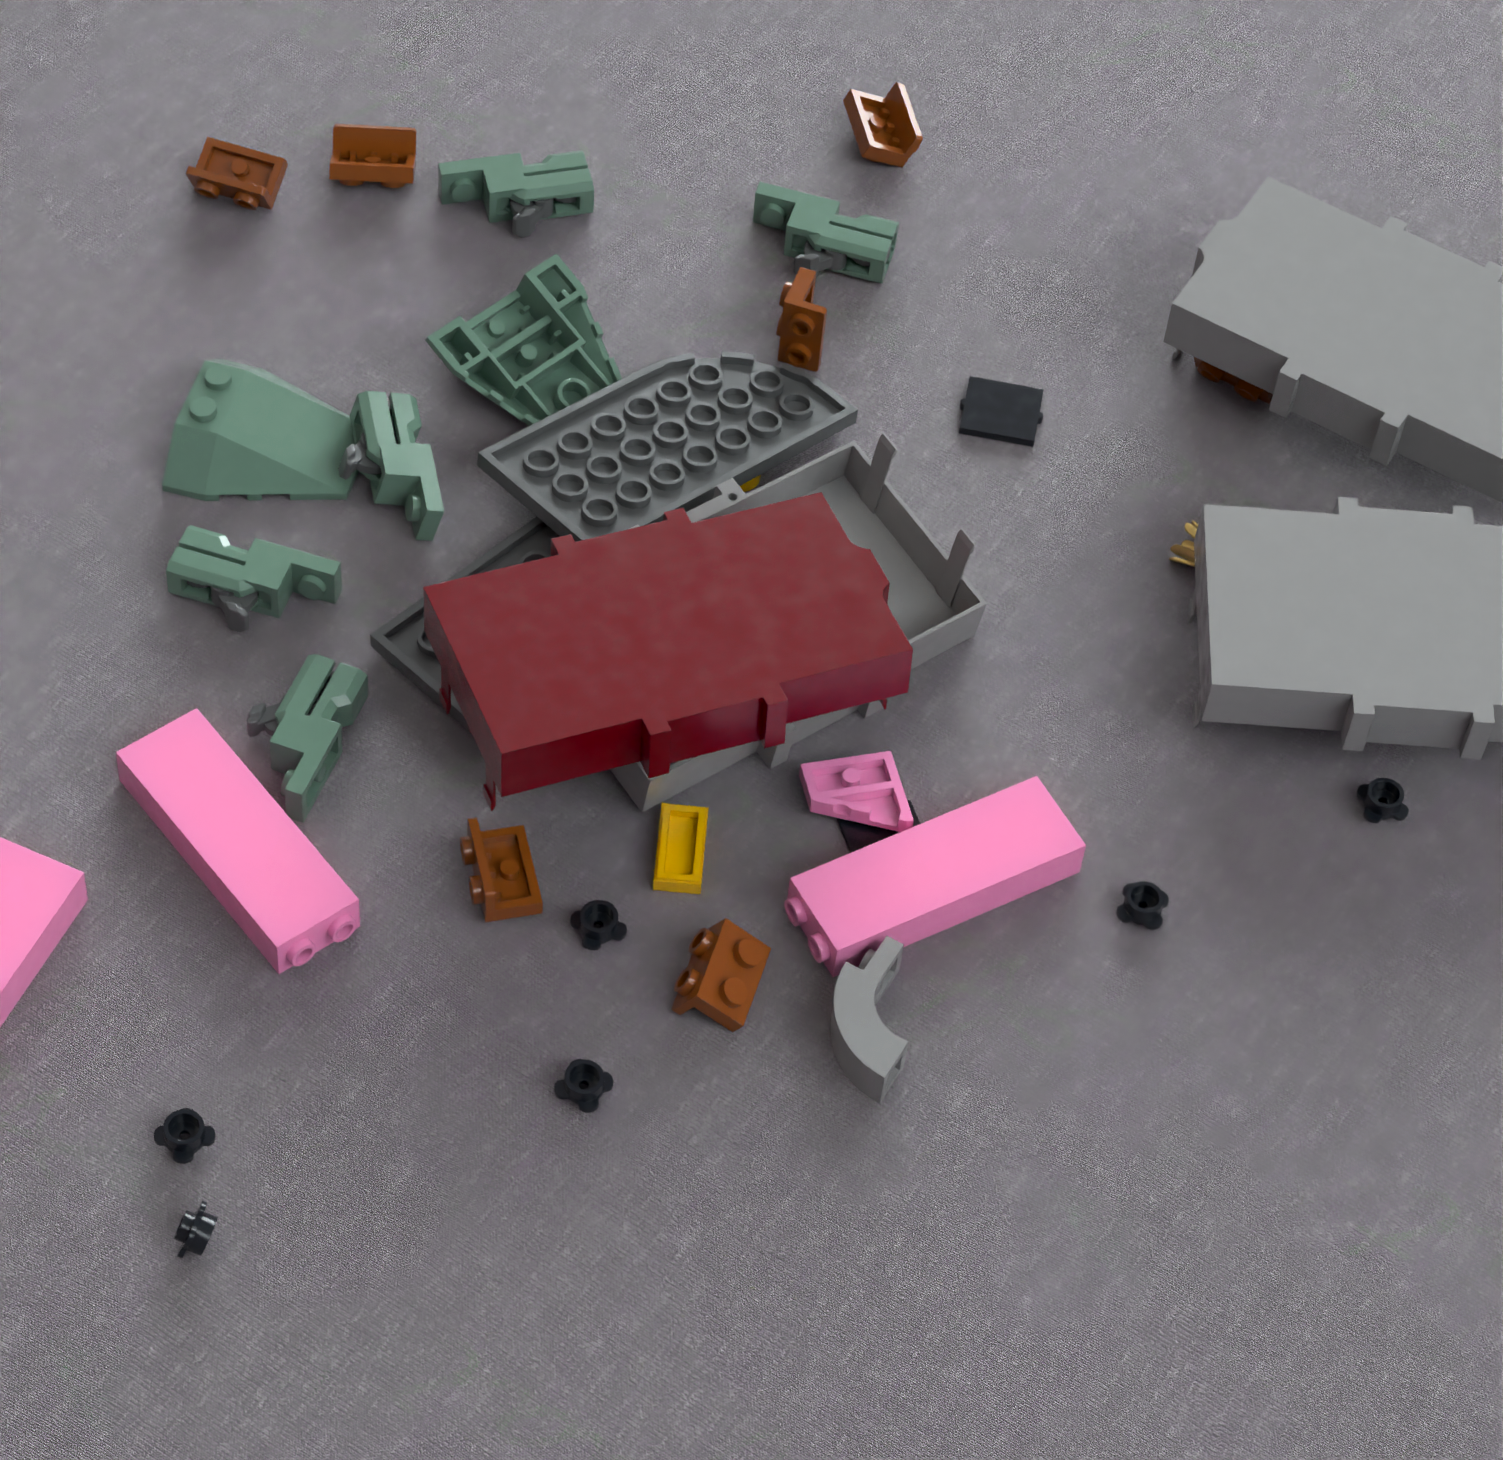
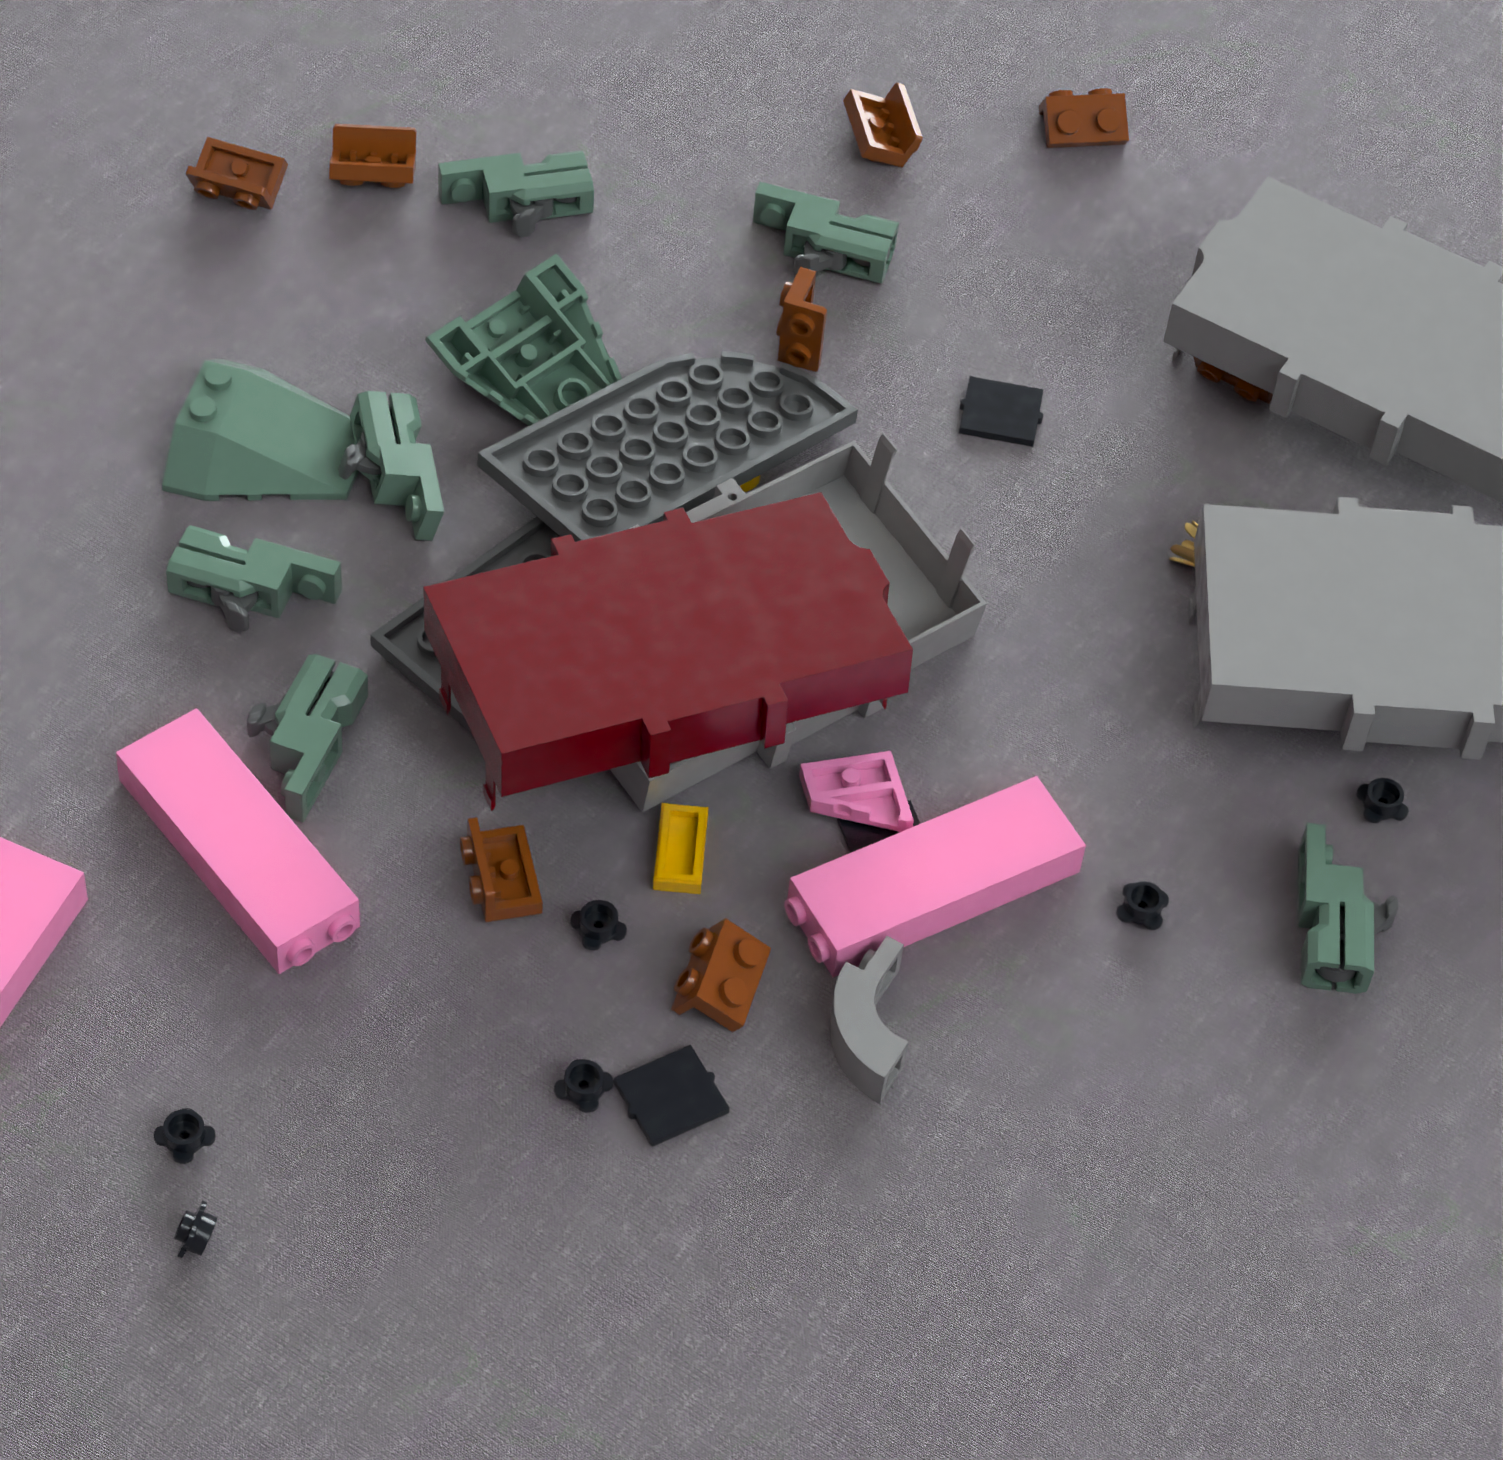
(671, 1095): none -> black piece
(1085, 119): none -> dark orange bracket
(1338, 916): none -> sand green plate

